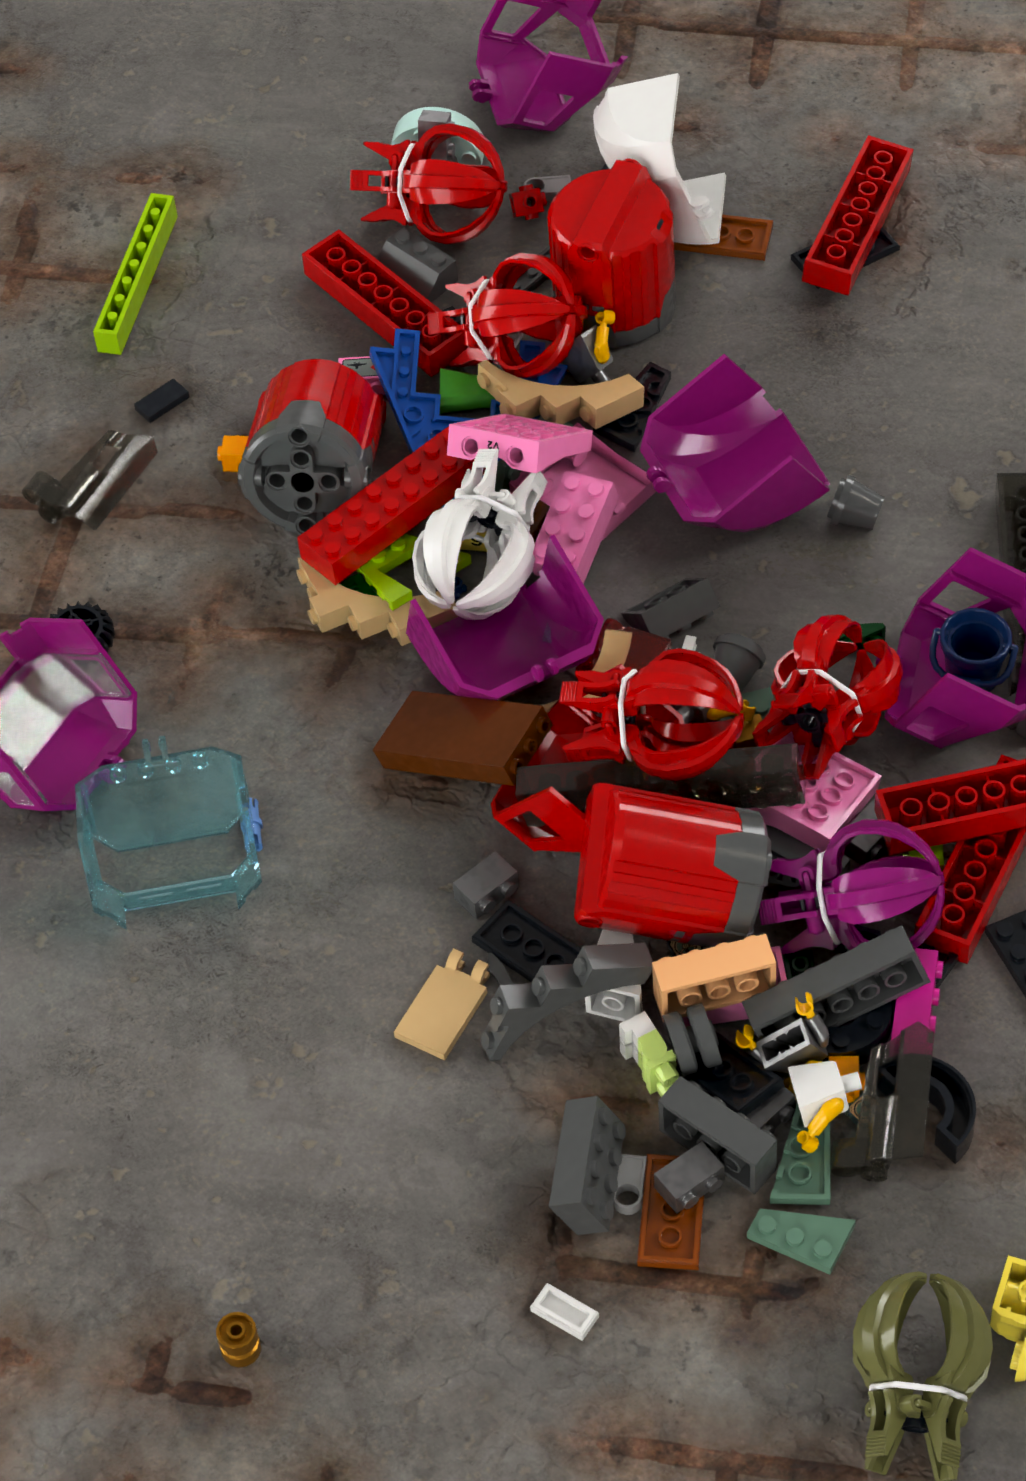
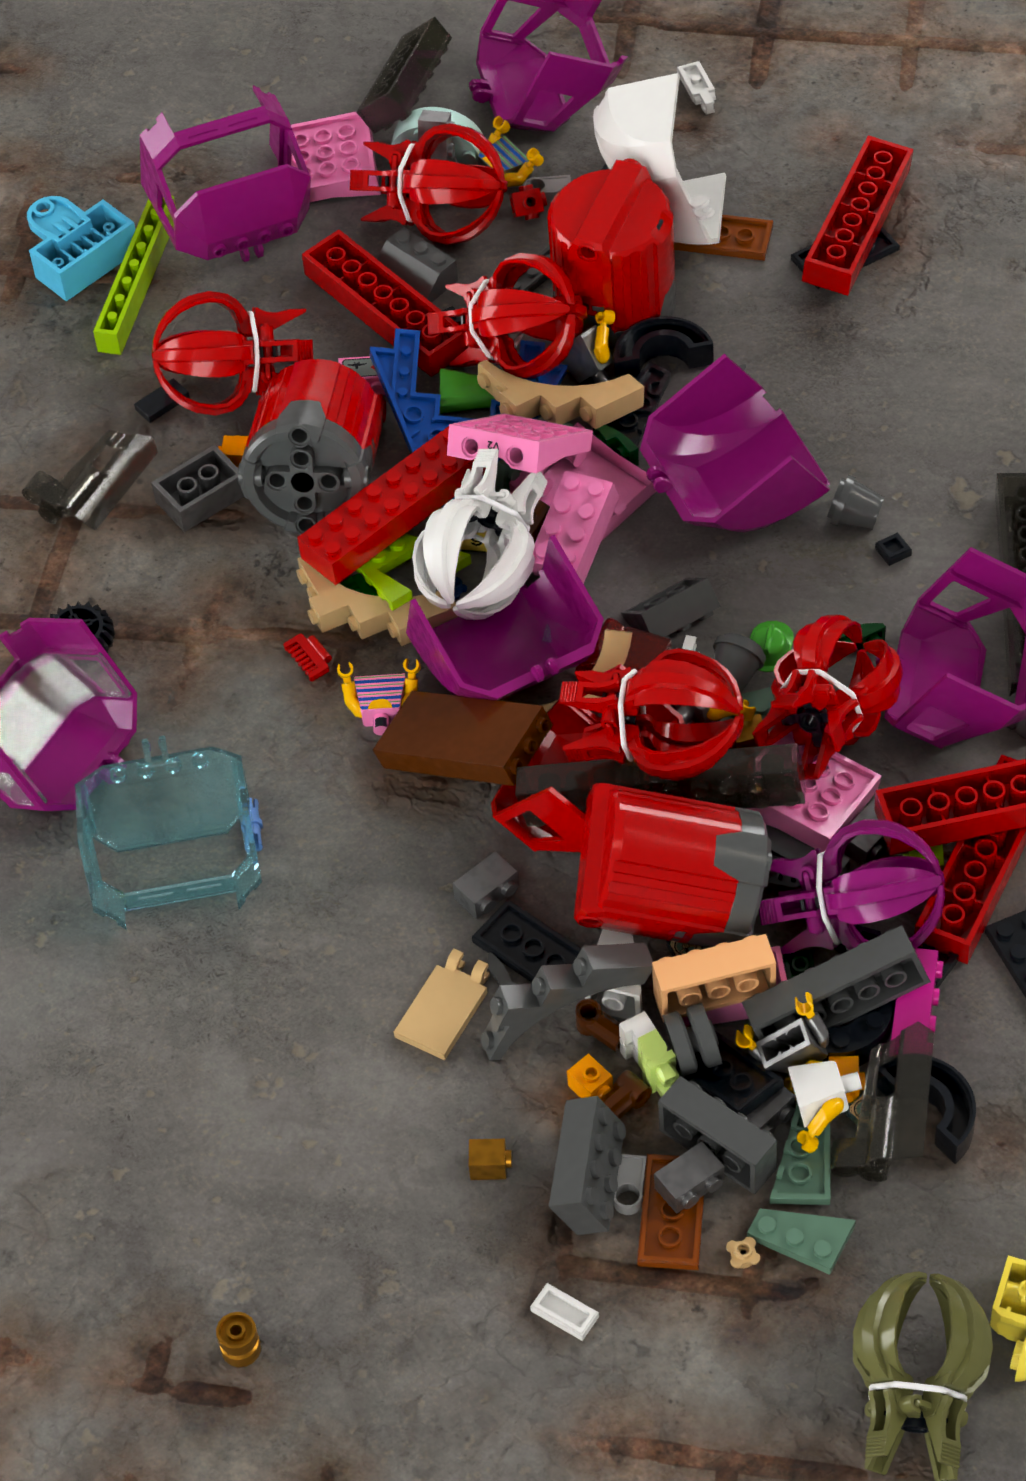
(76, 243): none -> medium azure brick
(198, 488): none -> flat silver brick
(226, 352): none -> red piece
(237, 211): none -> magenta windscreen
(312, 650): none -> red piece
(333, 149): none -> bright pink piece
(378, 696): none -> torso
(404, 76): none -> clear smoke brick
(488, 1159): none -> pearl gold brick
(515, 163): none -> torso
(589, 1078): none -> light orange brick
(601, 1027): none -> reddish brown piece
(618, 443): none -> dark green slope
(627, 1093): none -> reddish brown piece
(662, 338): none -> black brick
(698, 85): none -> white hinge
(739, 1260): none -> tan plate
(775, 640): none -> bright green piece
(893, 549): none -> black tile
(975, 647): dark blue piece -> none

